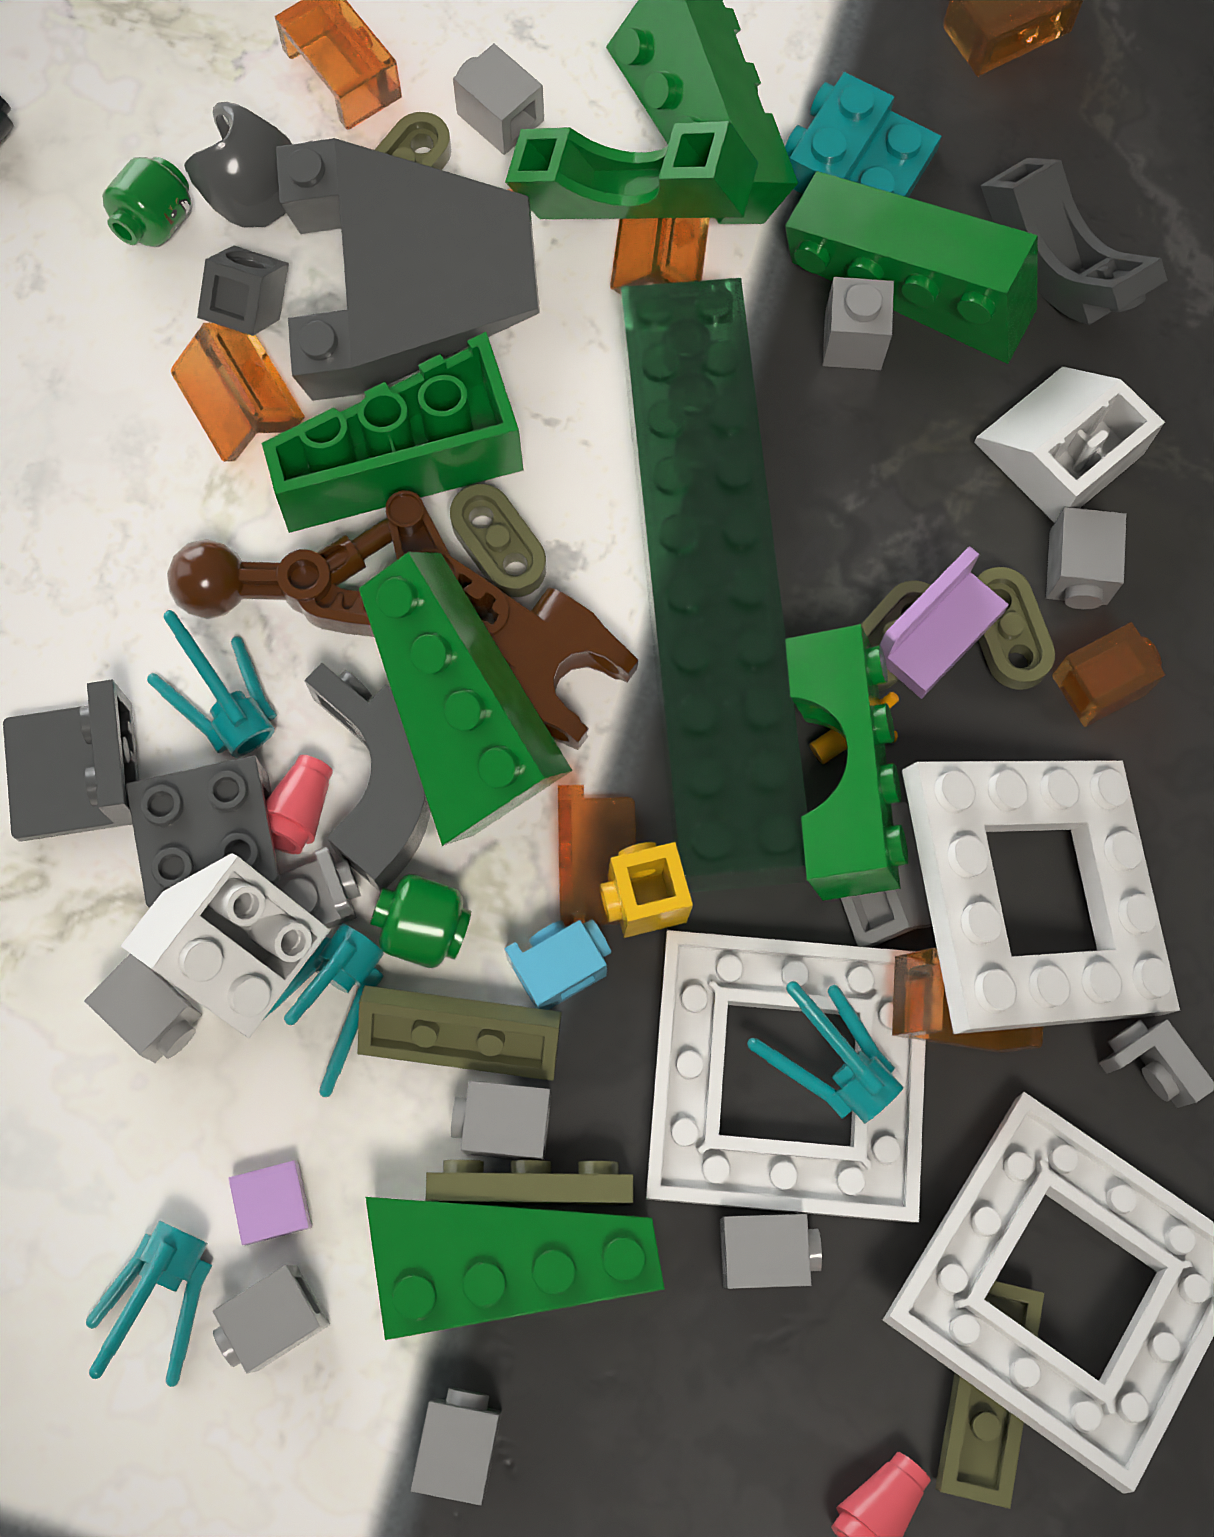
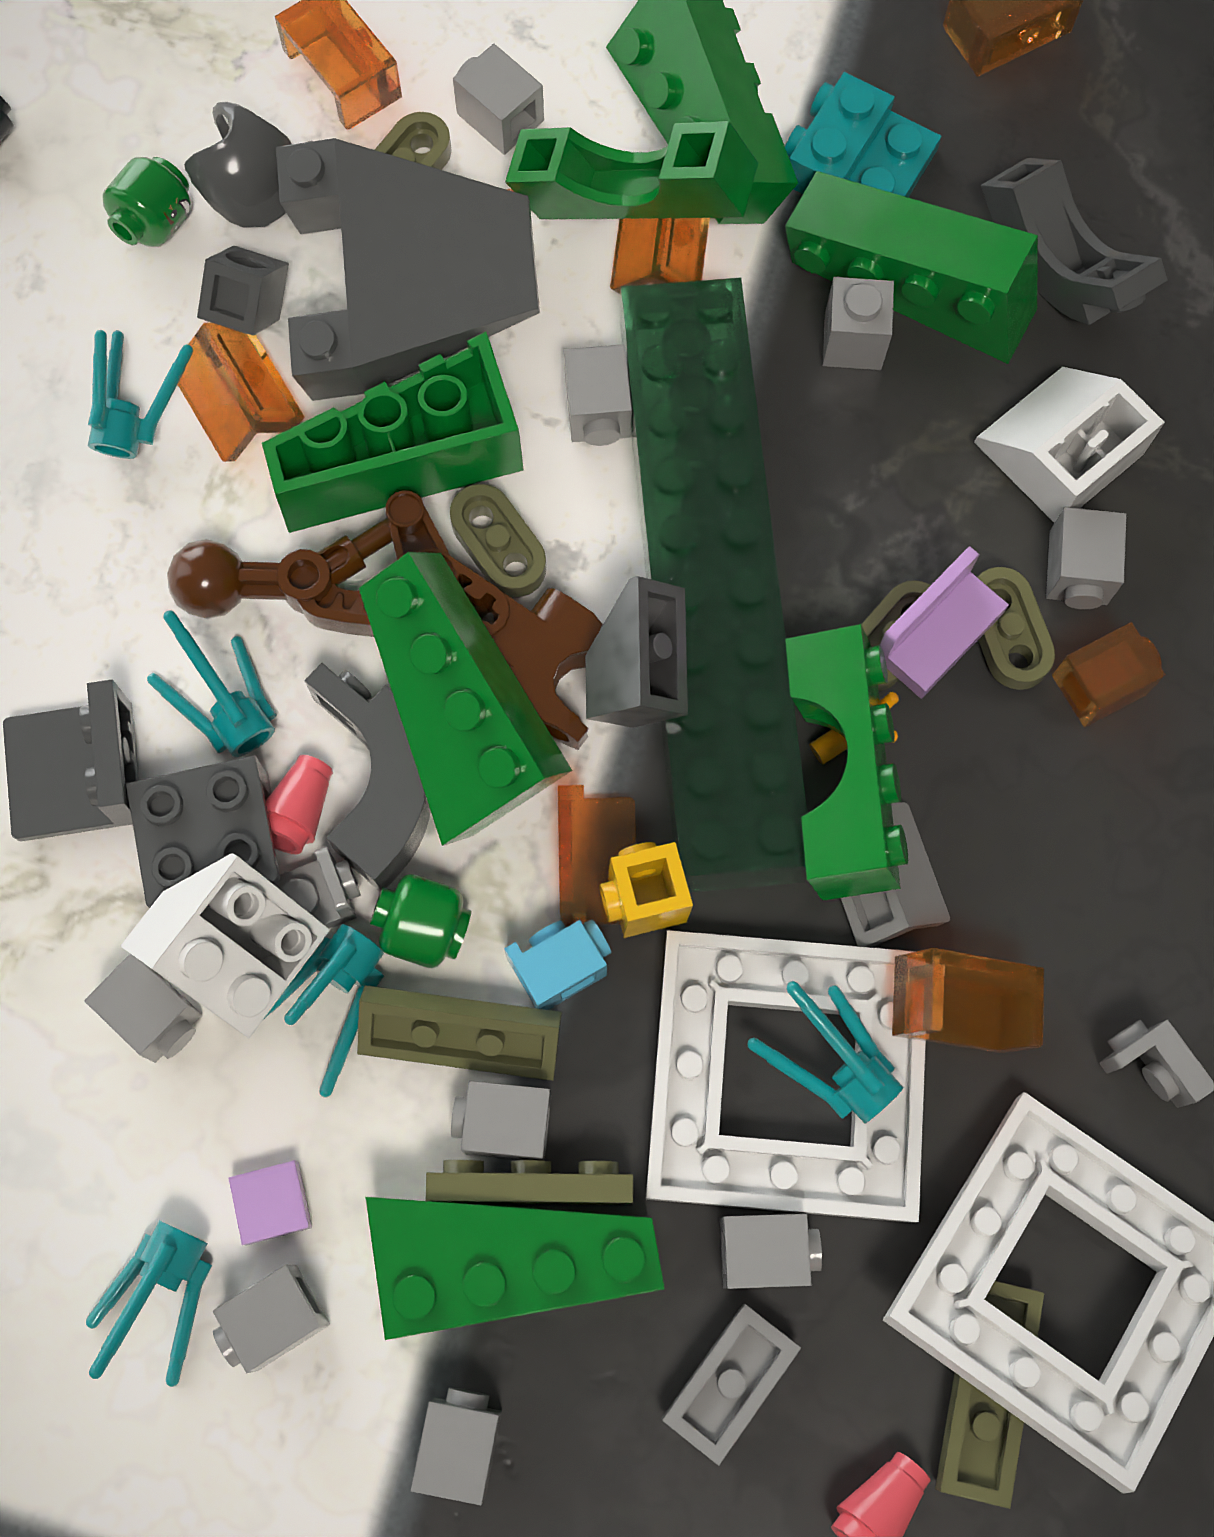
(115, 422): none -> teal plant
(598, 394): none -> light grey brick
(639, 657): none -> flat silver slope
(731, 1384): none -> light grey plate
(983, 984): white plate -> none

